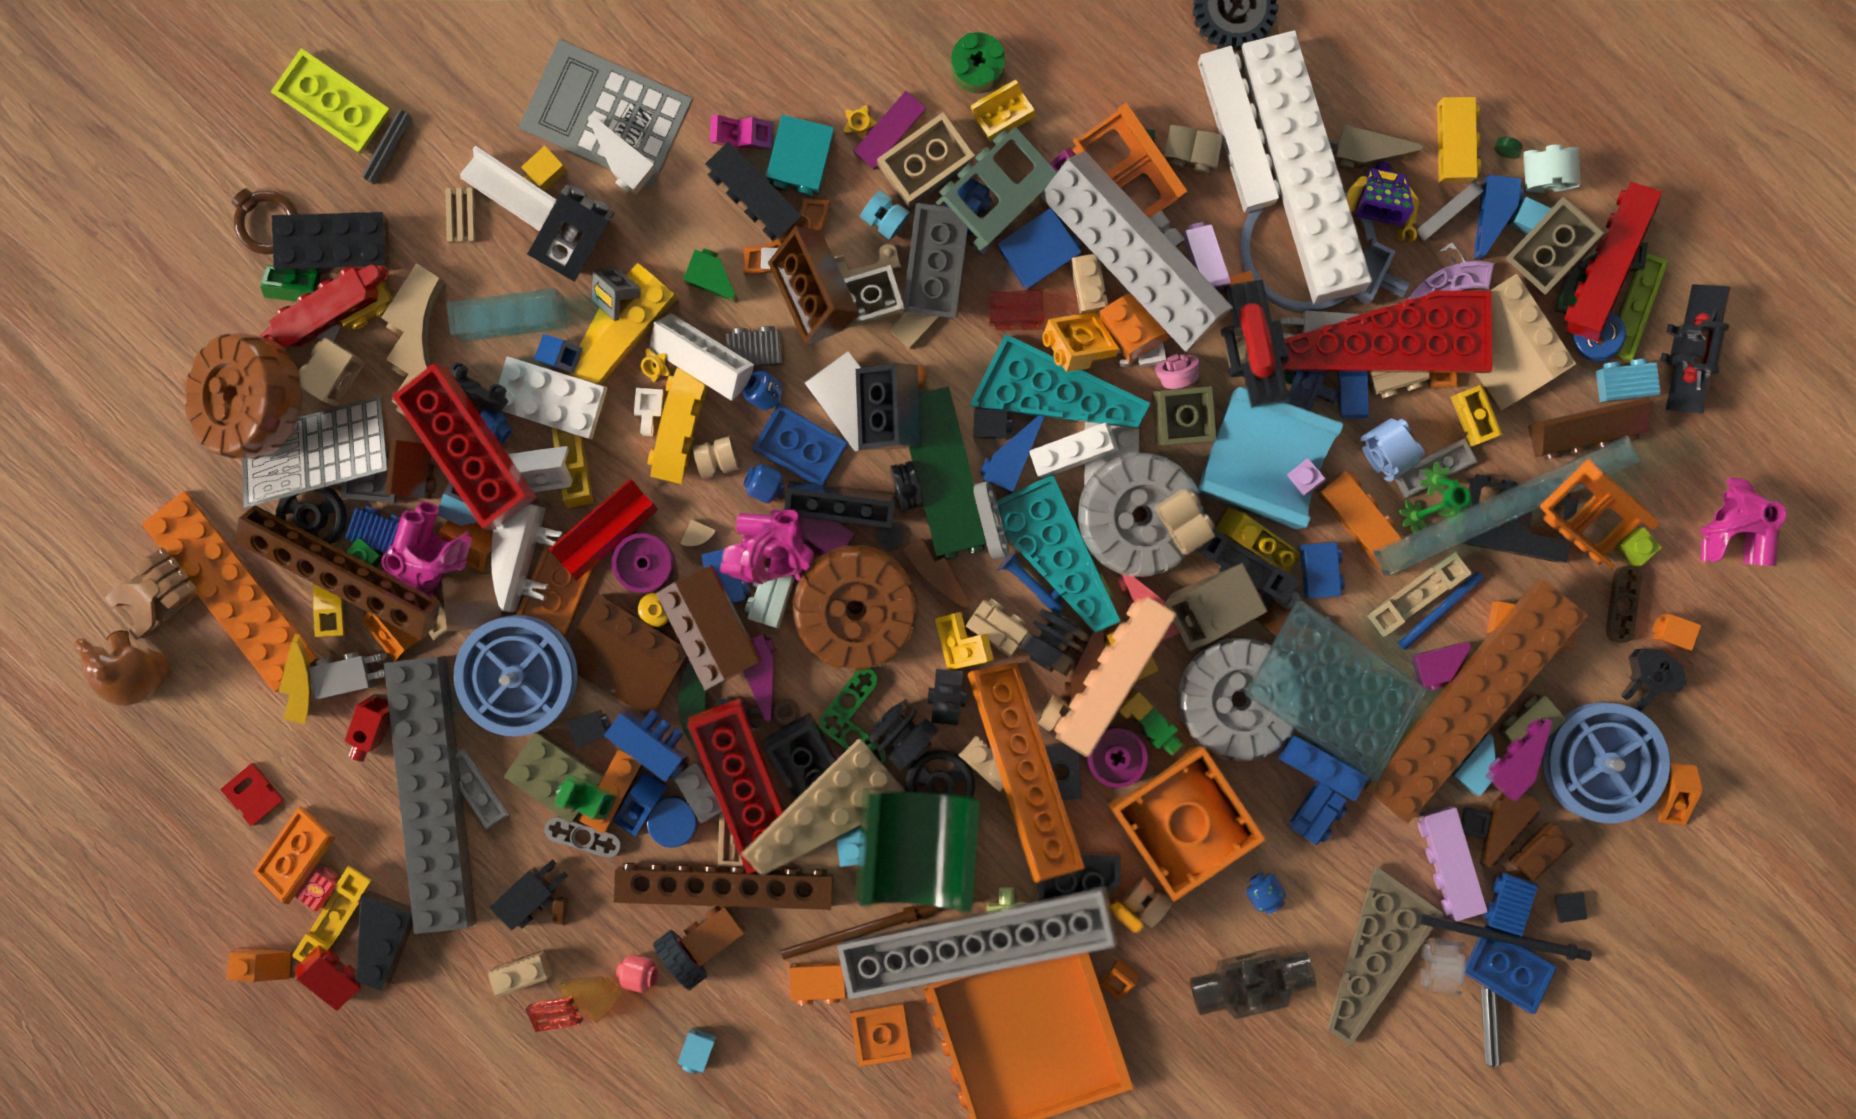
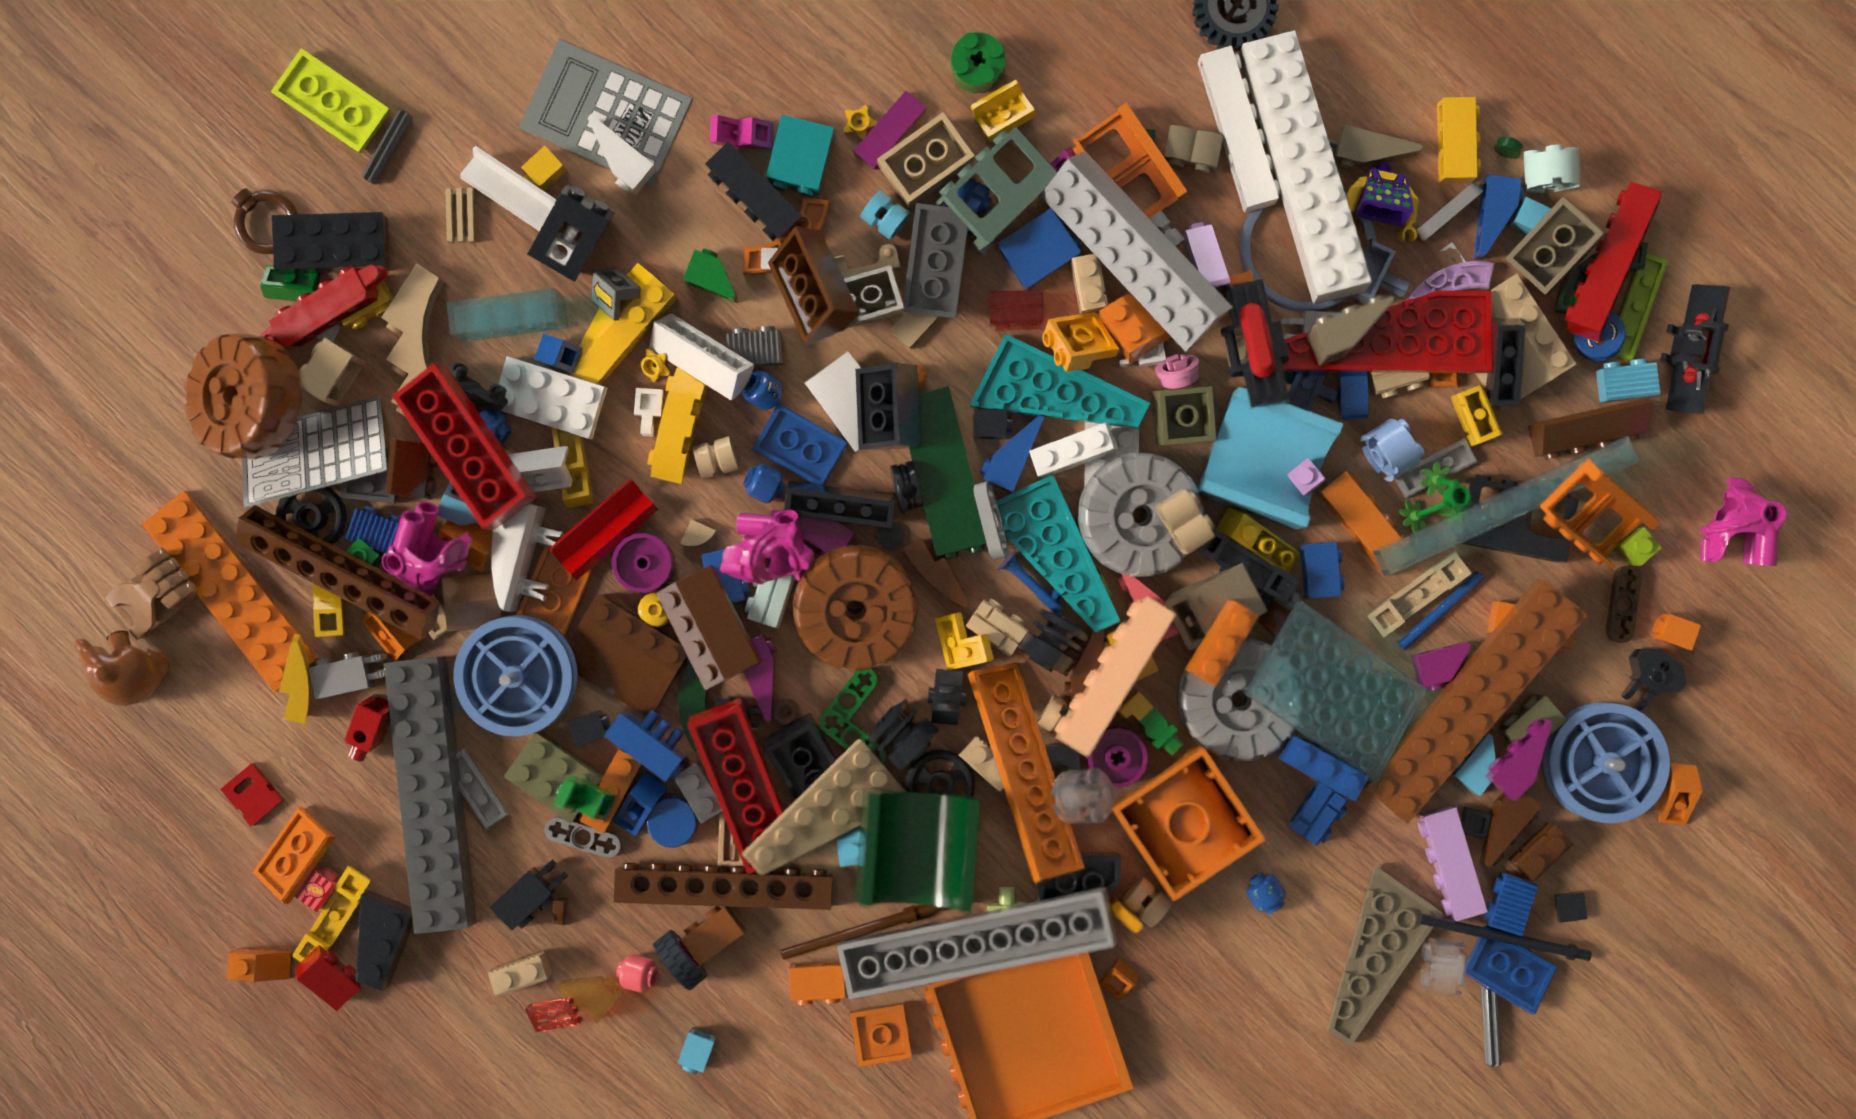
(1083, 796): none -> clear brick
(1221, 642): none -> orange brick
(1253, 983): clear smoke brick -> none
(1336, 336): none -> dark tan slope
(1504, 381): none -> black brick

